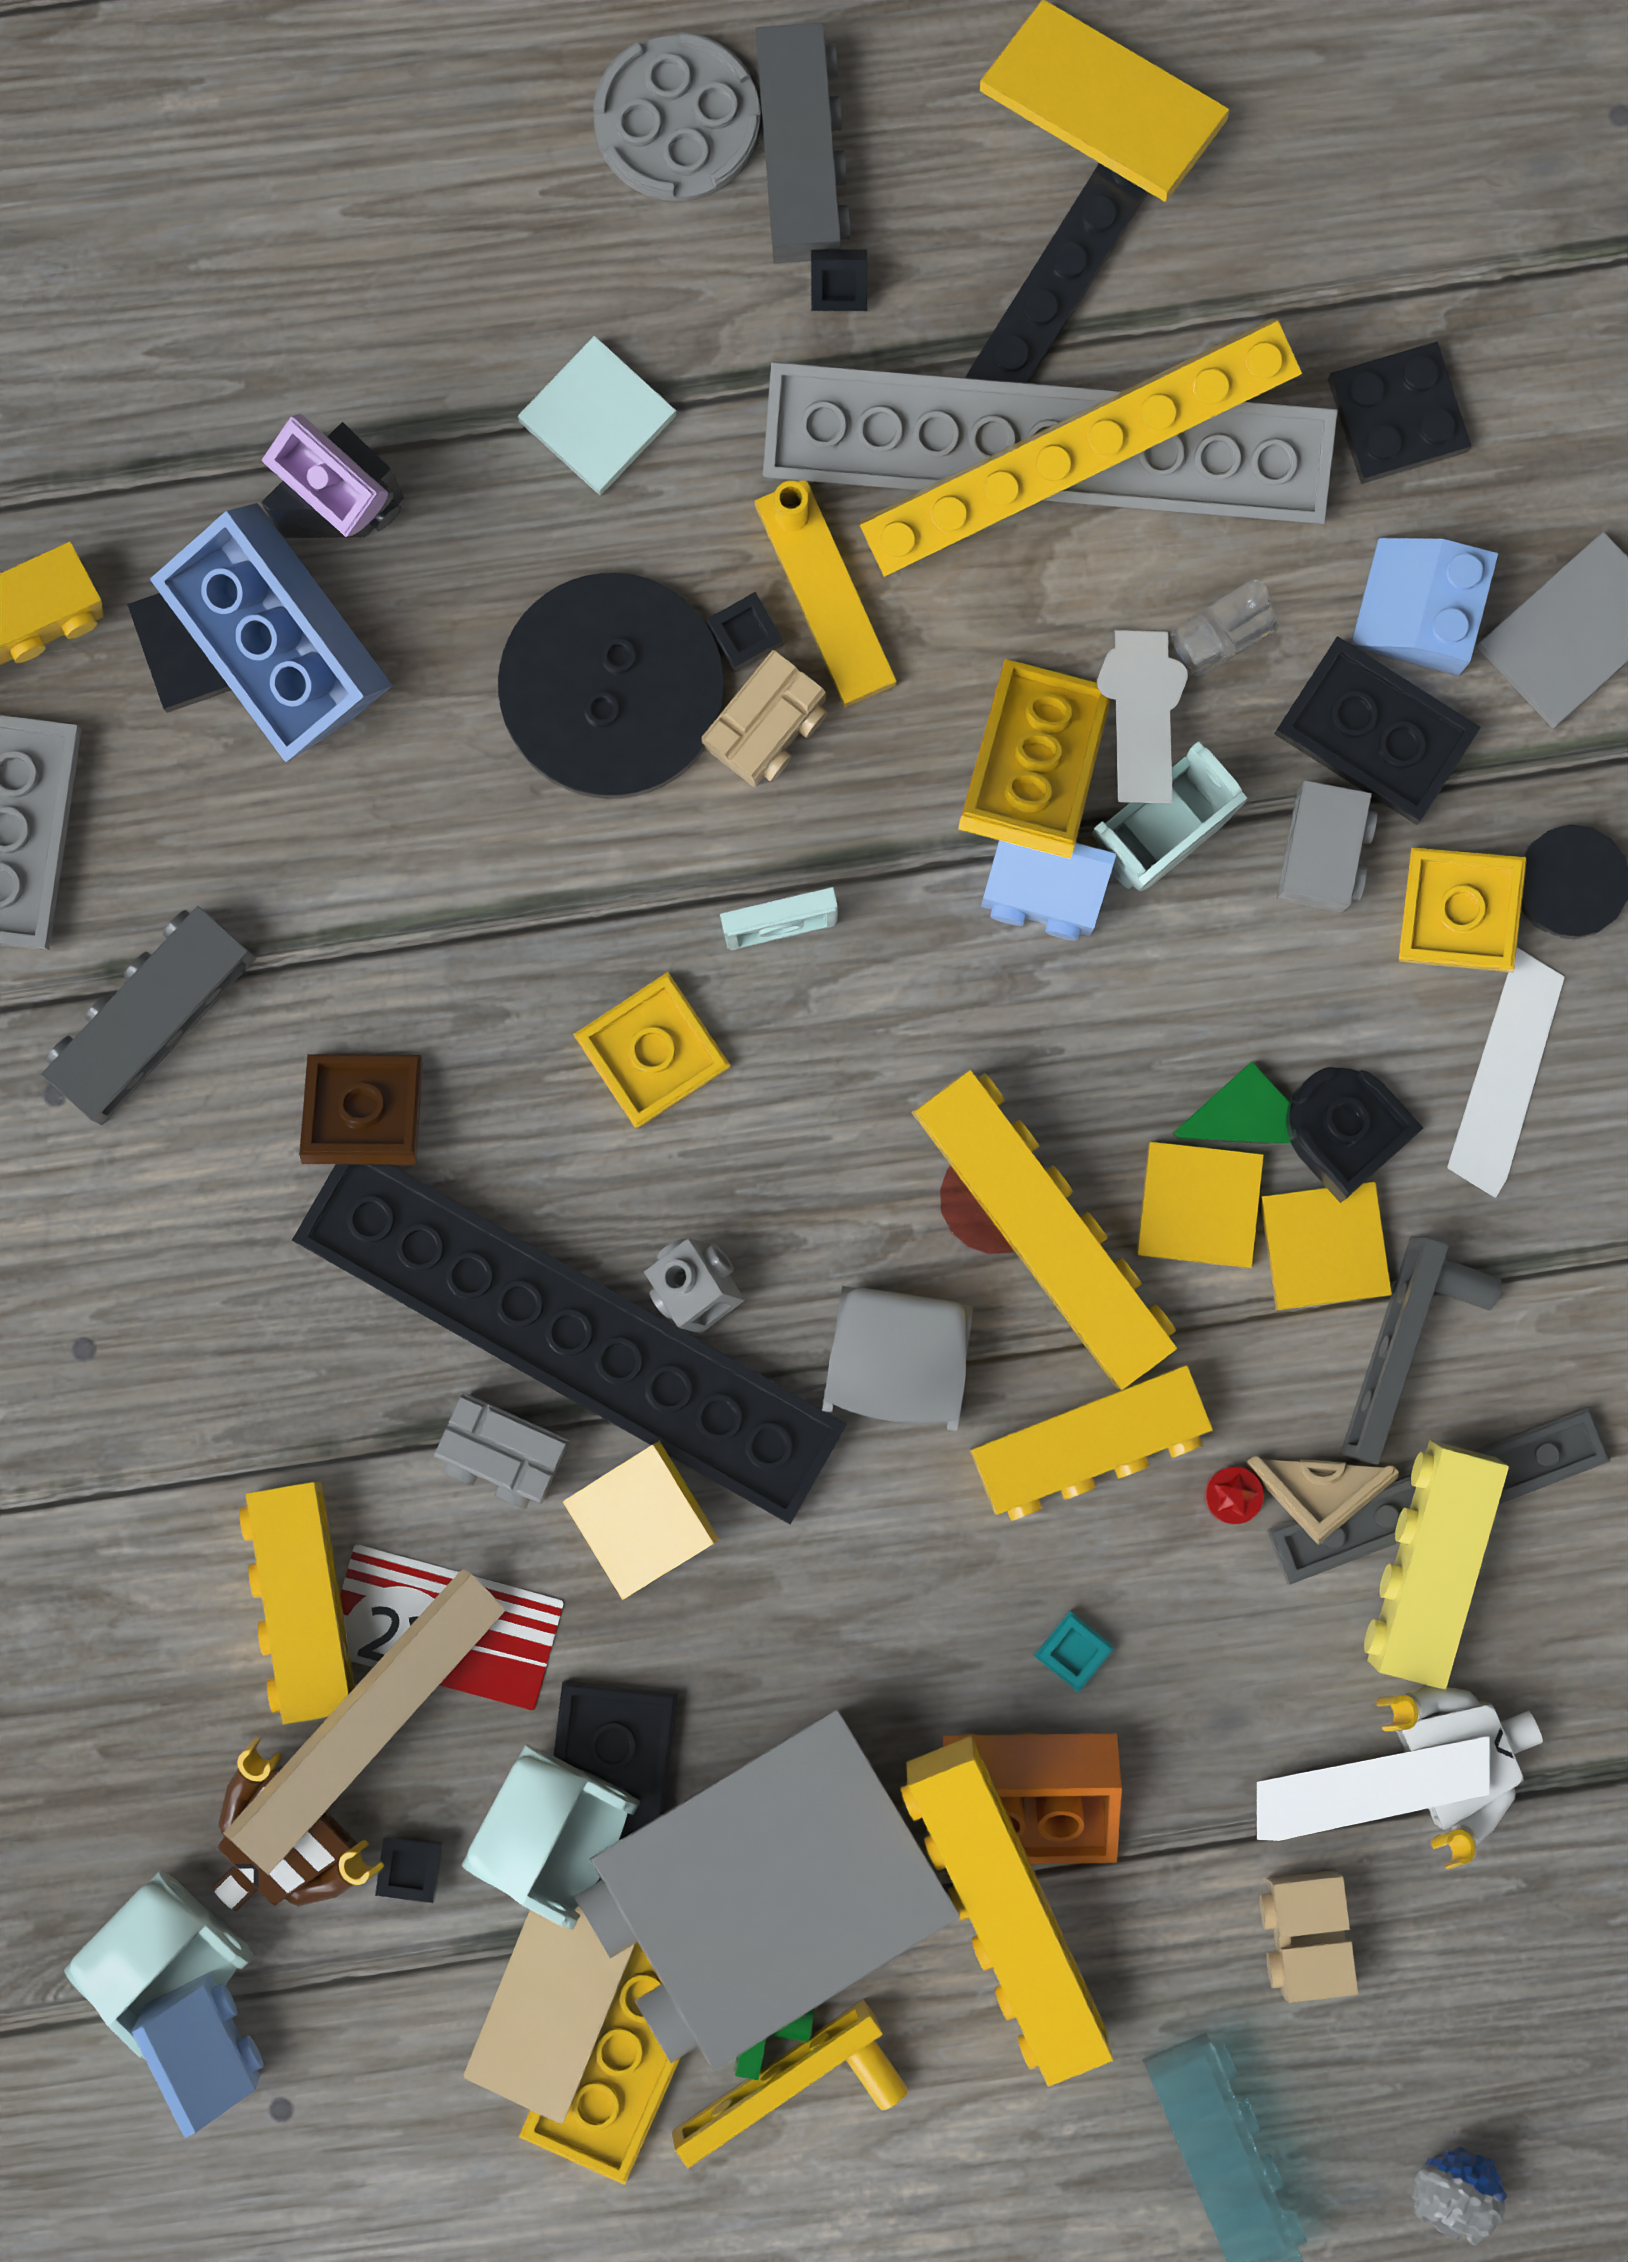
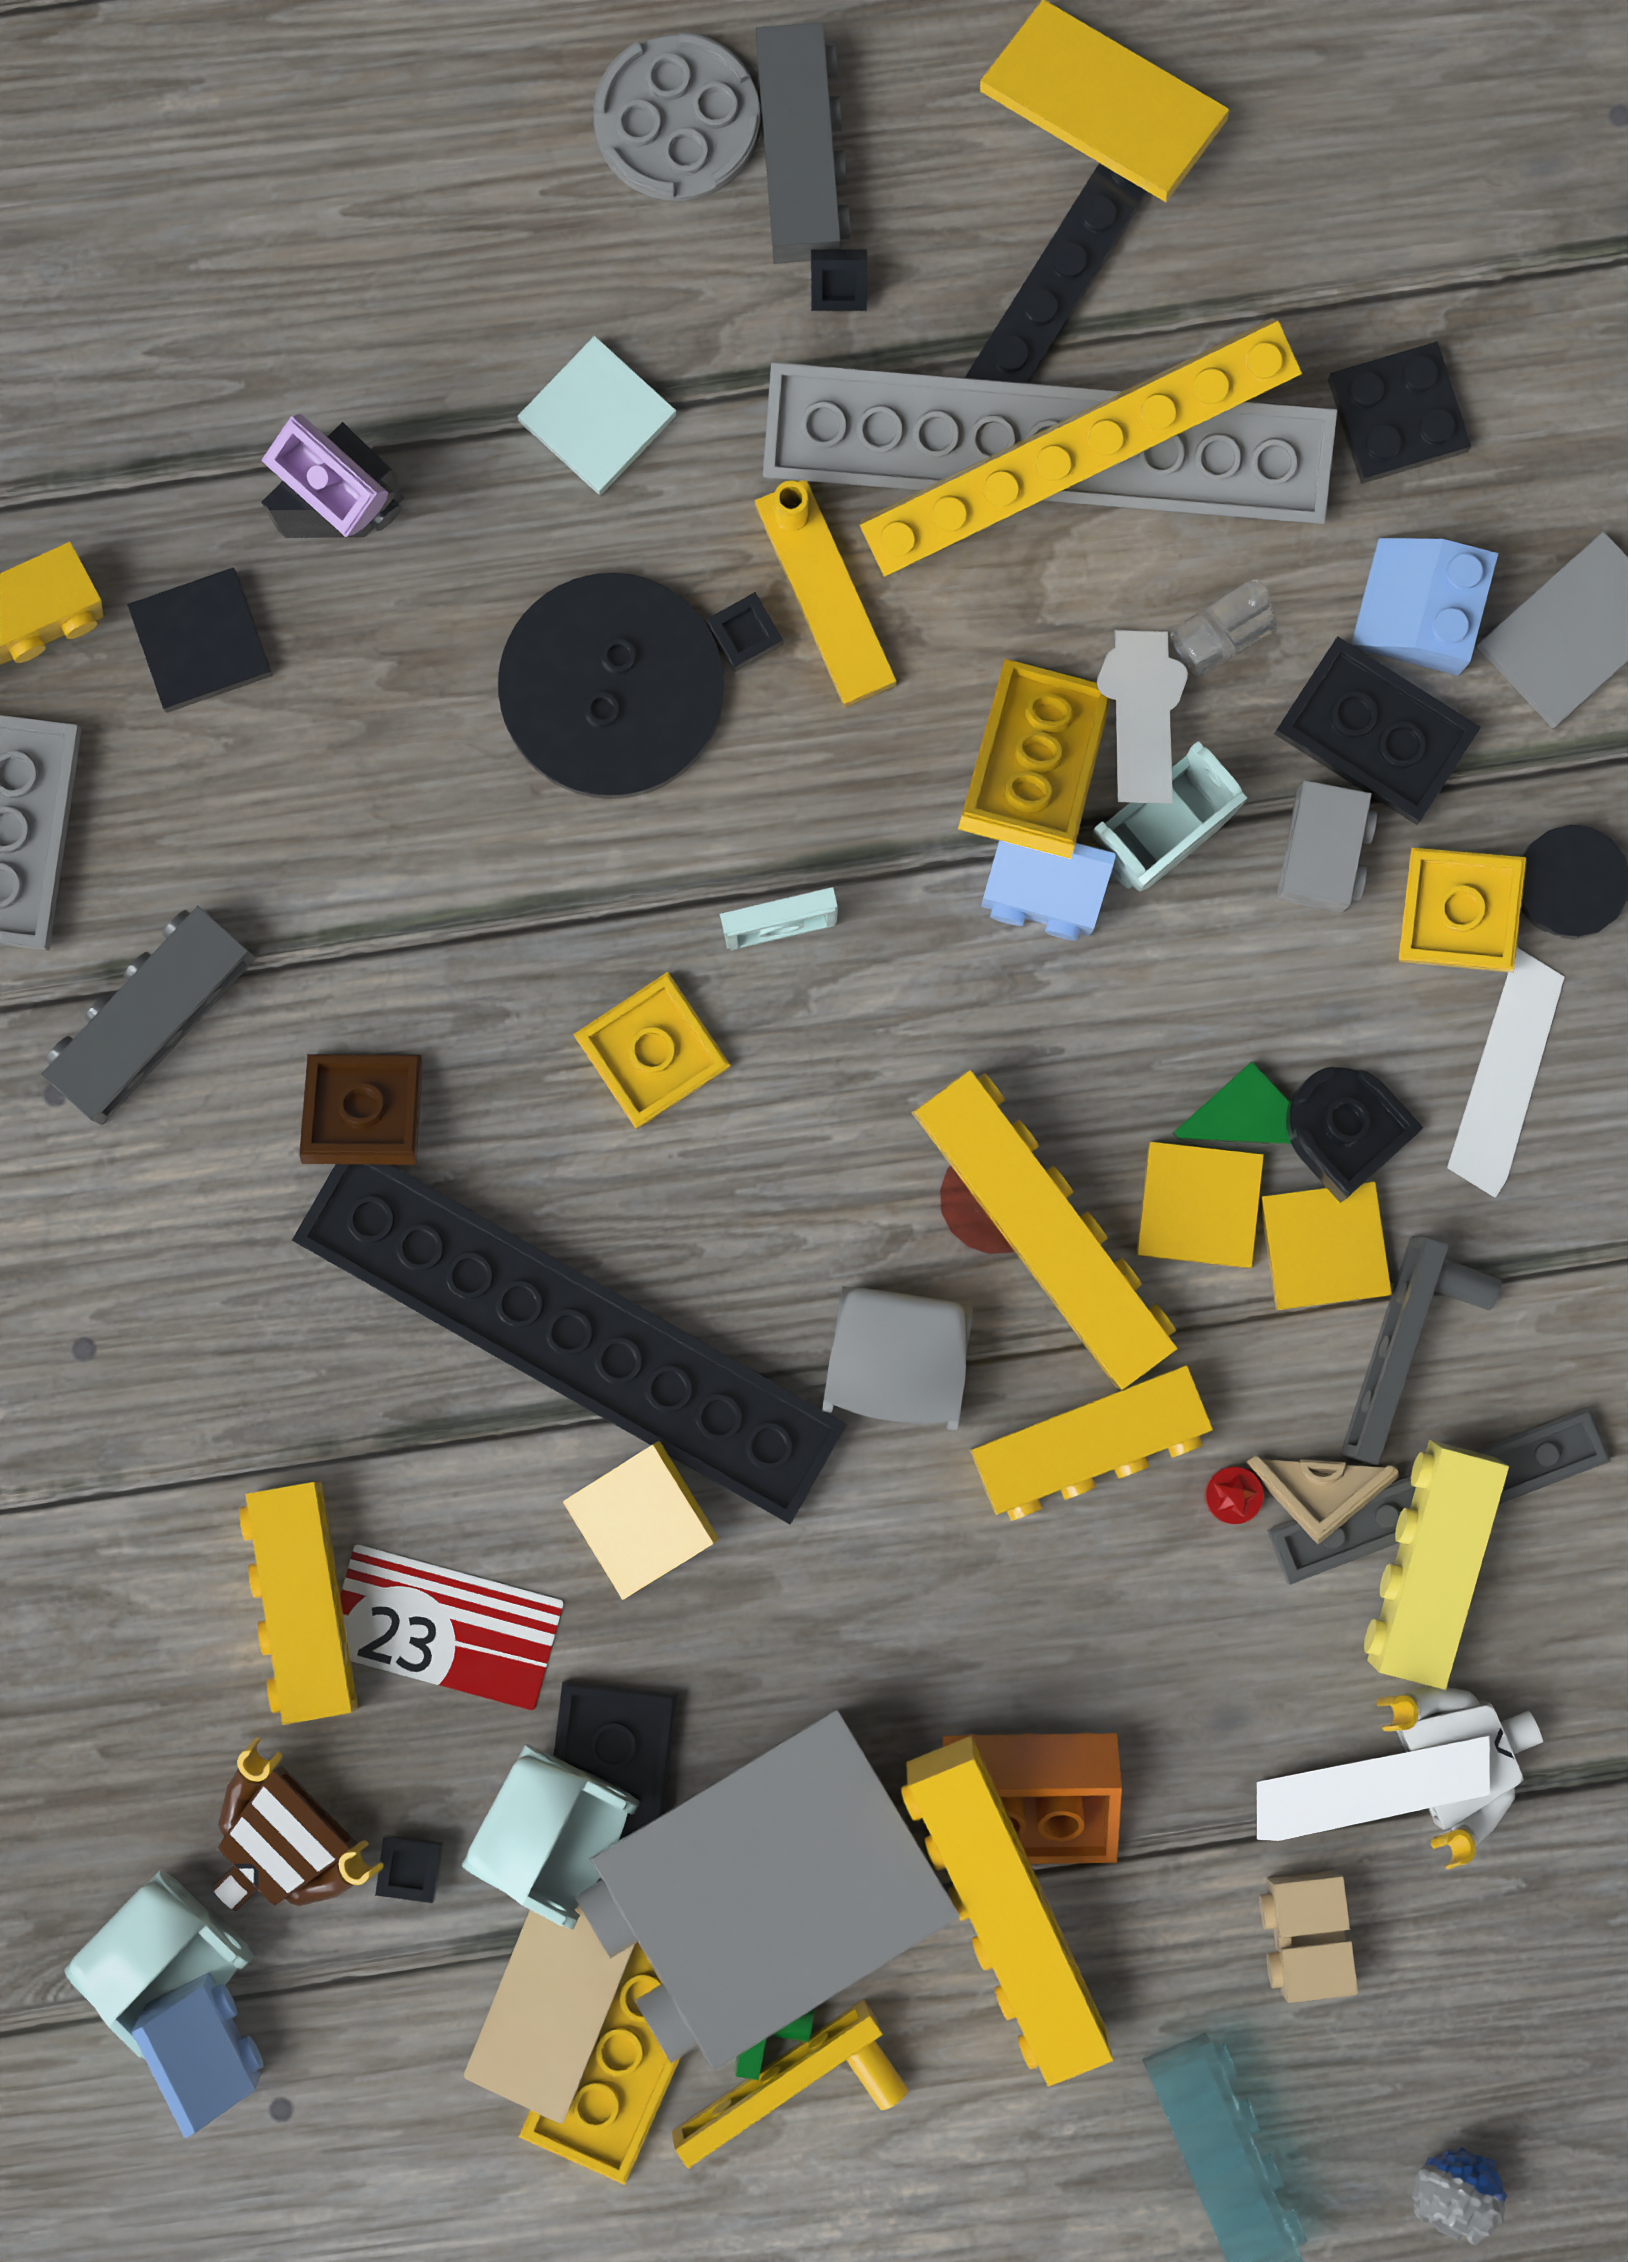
(270, 630): medium blue slope -> none
(364, 1721): tan tile -> none
(501, 1450): light grey brick -> none
(693, 1284): light grey brick -> none
(765, 720): tan brick -> none
(1073, 1651): teal tile -> none

